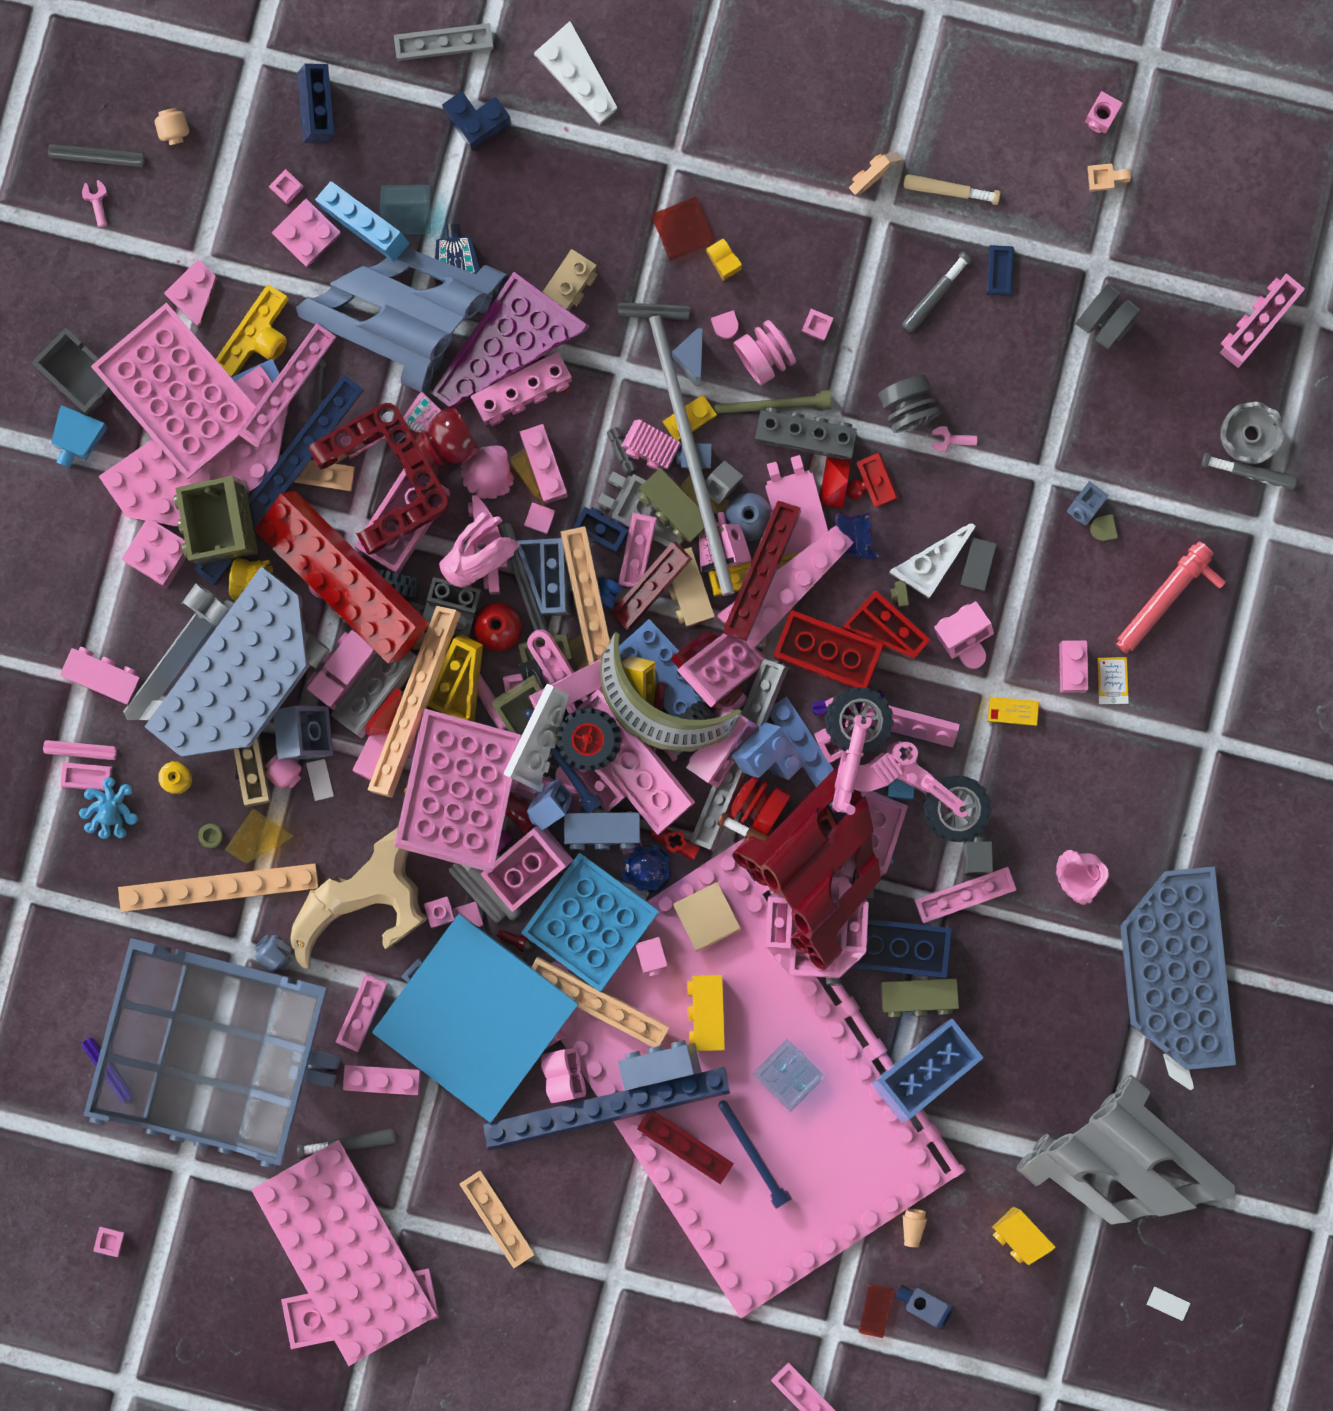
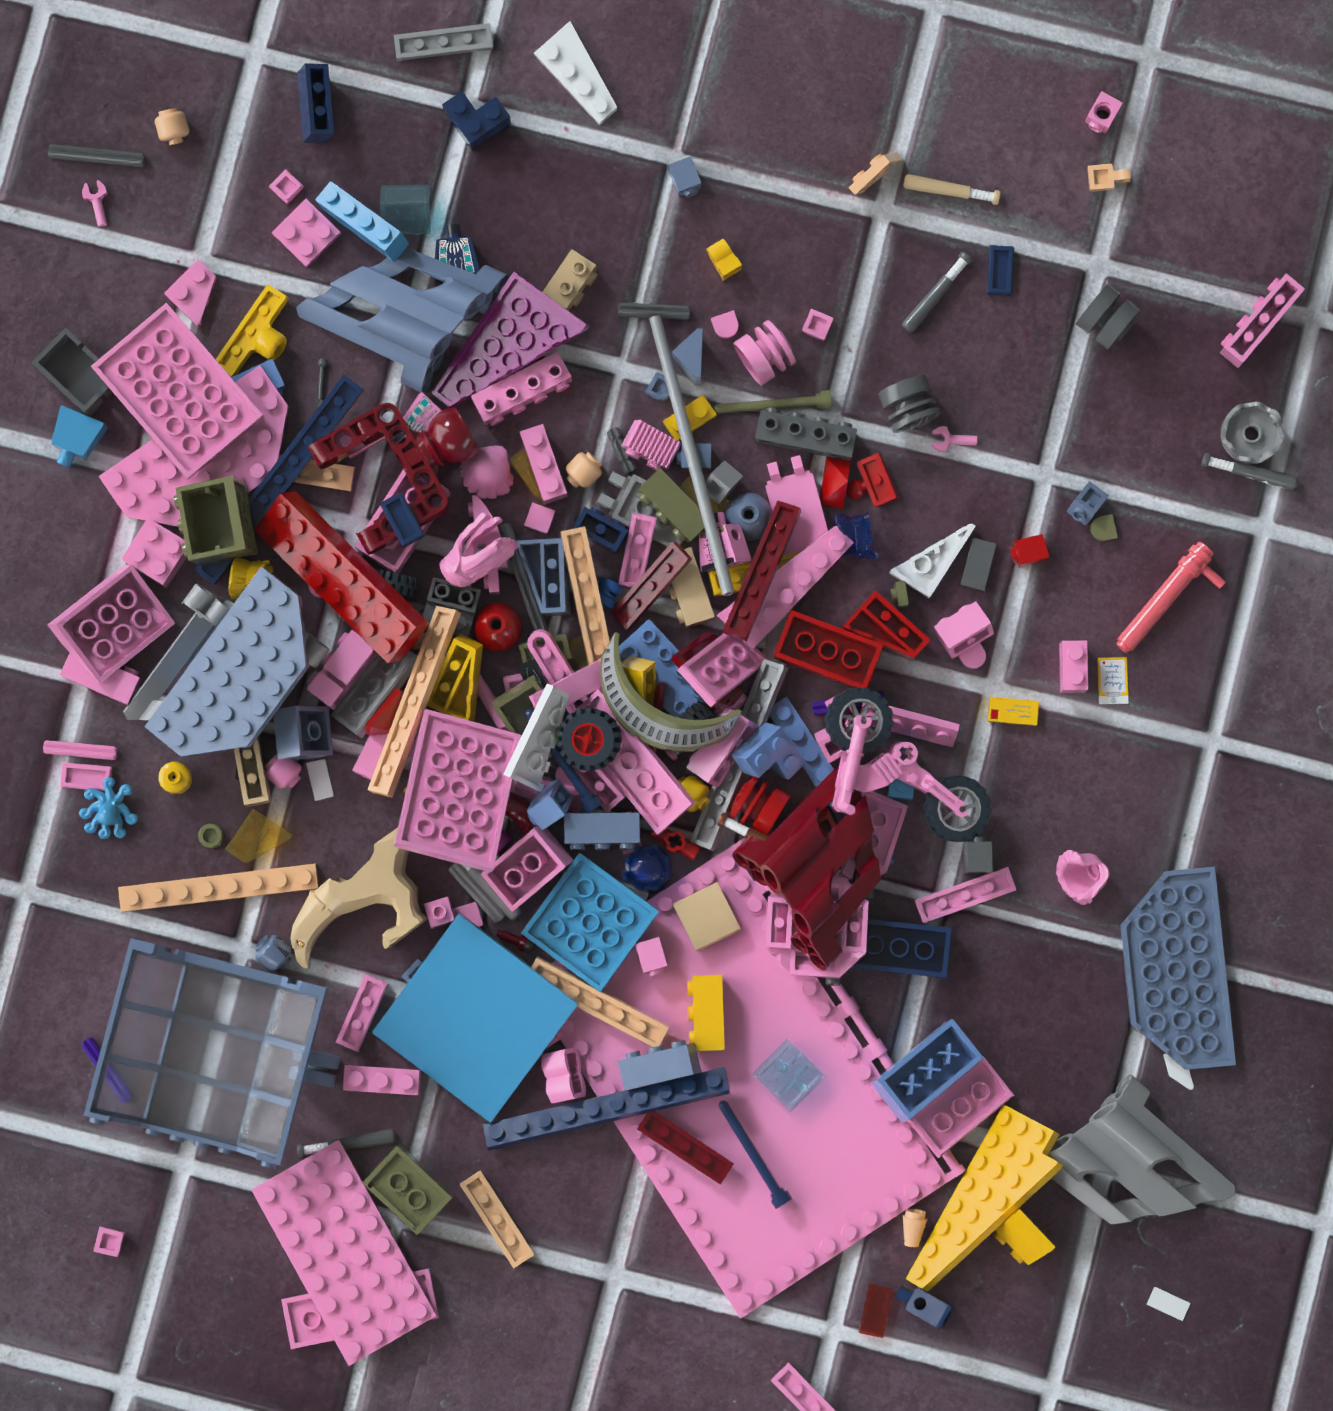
(112, 623): none -> bright pink slope
(286, 385): bright pink tile -> none
(402, 519): none -> dark blue tile
(408, 1189): none -> olive container
(583, 470): none -> light nougat head
(657, 388): none -> sand blue tile
(682, 228): clear red tile -> none
(685, 177): none -> sand blue brick
(697, 790): none -> yellow head
(919, 997): olive brick -> none
(961, 1107): none -> bright pink tile
(997, 1182): none -> yellow wing
(1029, 550): none -> red brick

